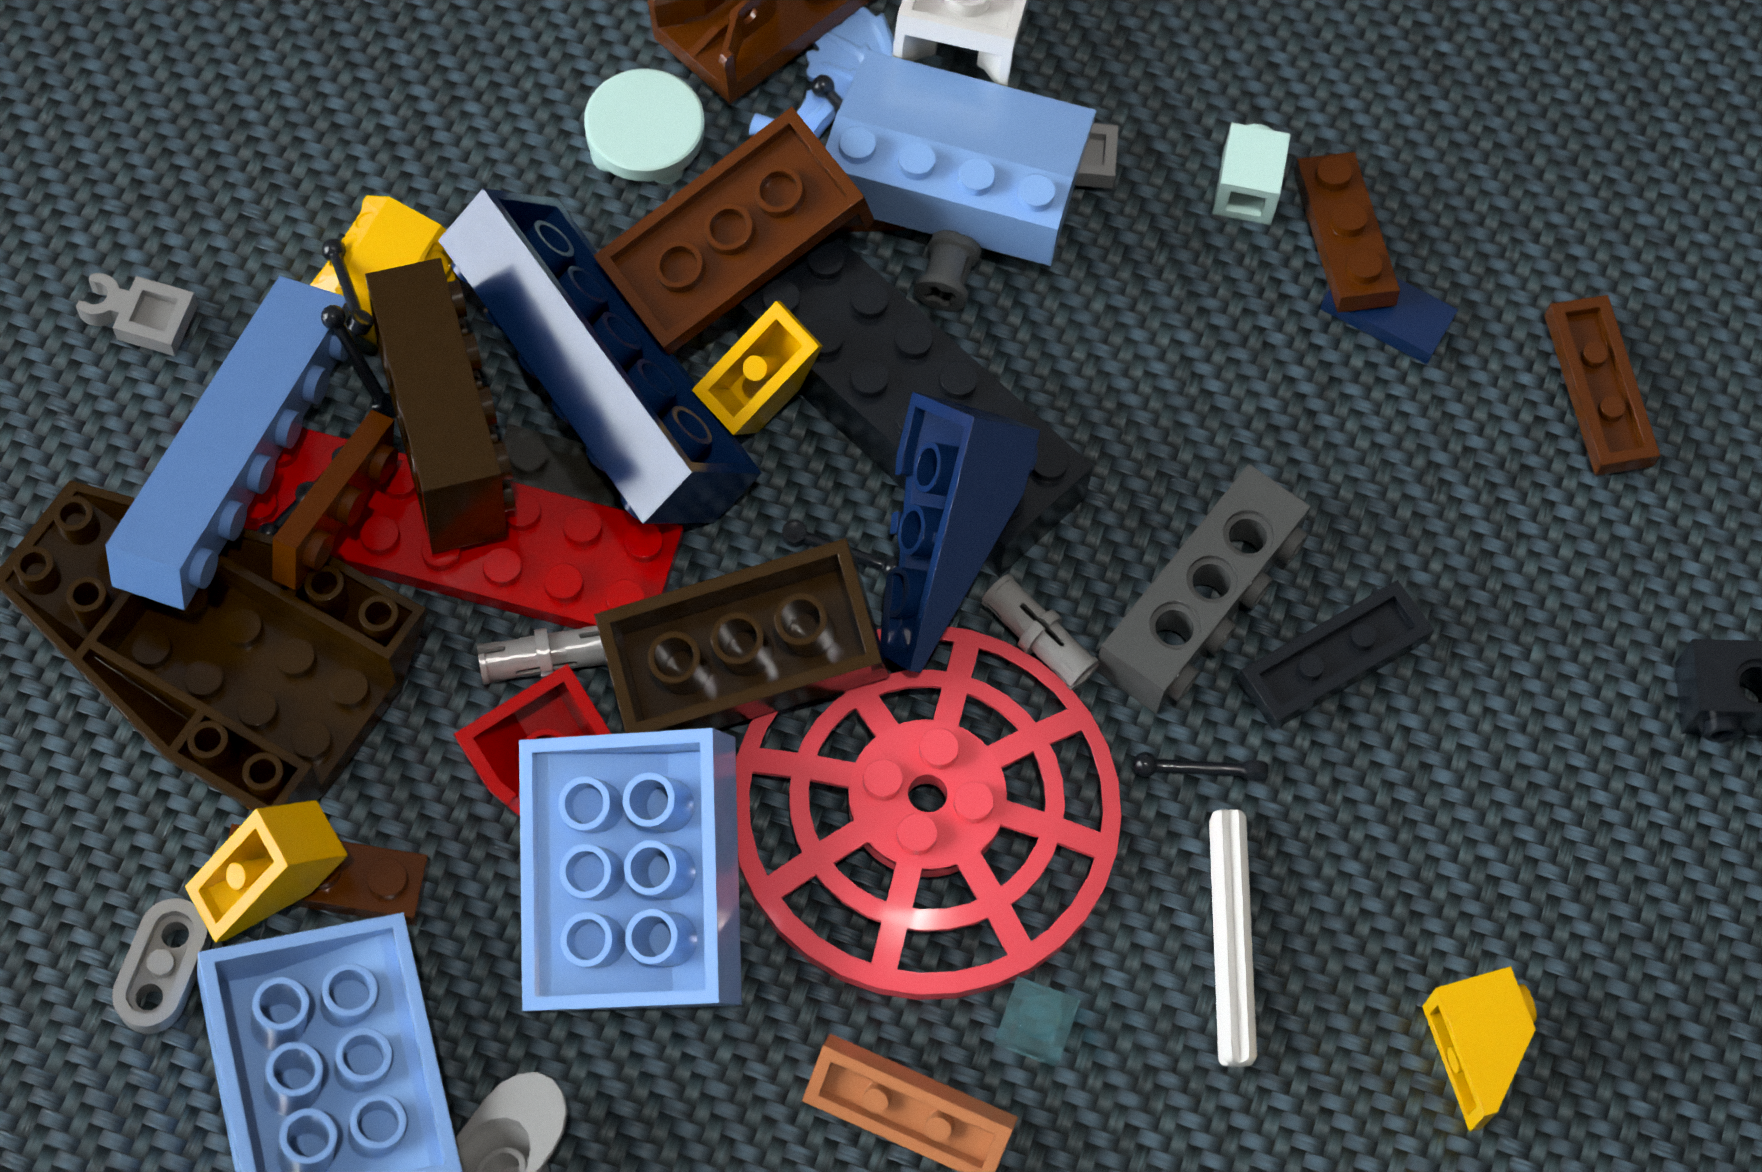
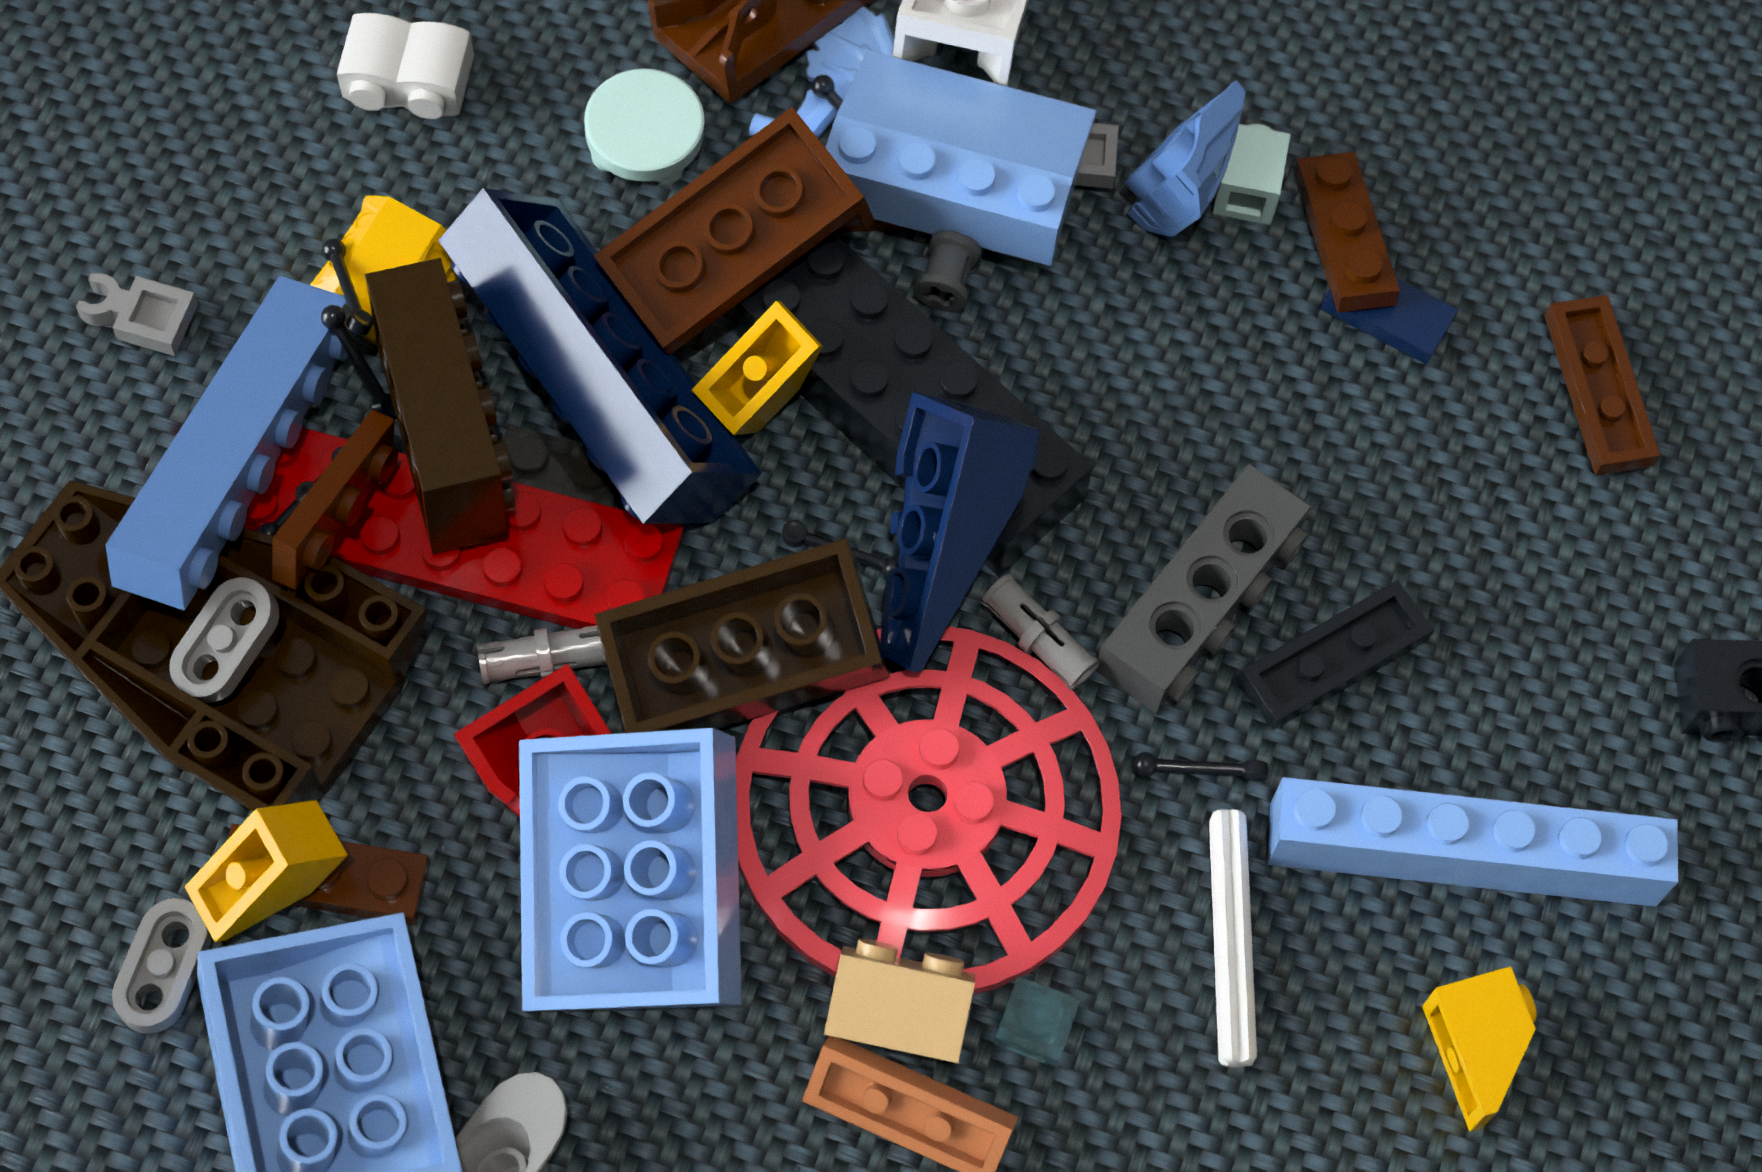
(221, 638): none -> light grey plate
(405, 65): none -> white brick
(901, 1001): none -> tan brick
(1187, 166): none -> medium blue slope
(1472, 842): none -> light blue brick

